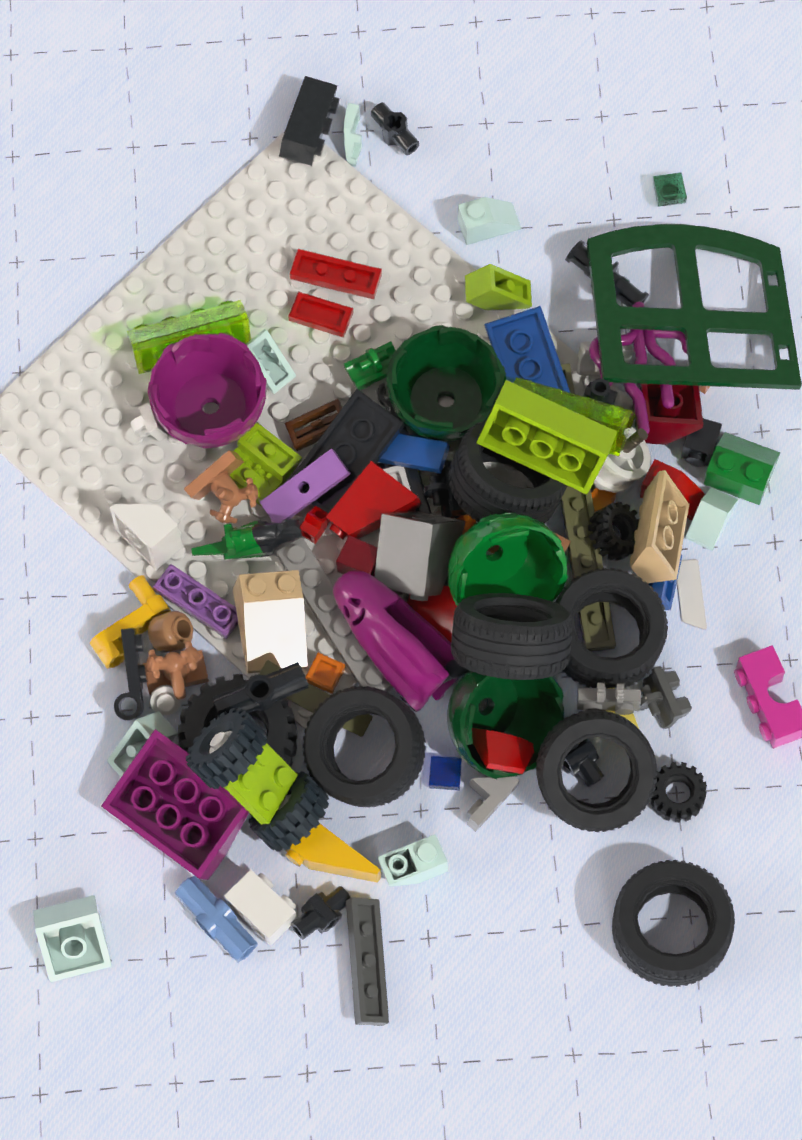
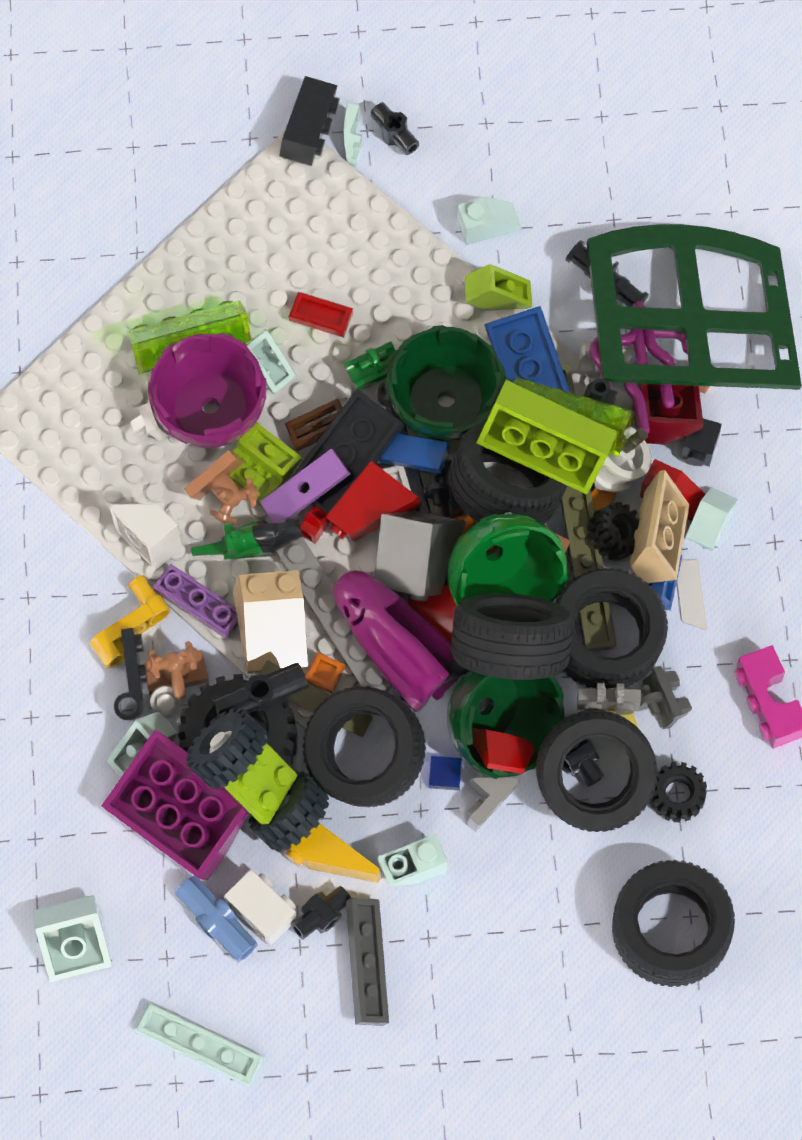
(170, 631): medium nougat head -> none
(199, 1044): none -> light aqua tile
(336, 274): red plate -> none
(357, 556): dark red brick -> none
(669, 189): clear green plate -> none
(741, 468): green slope -> none

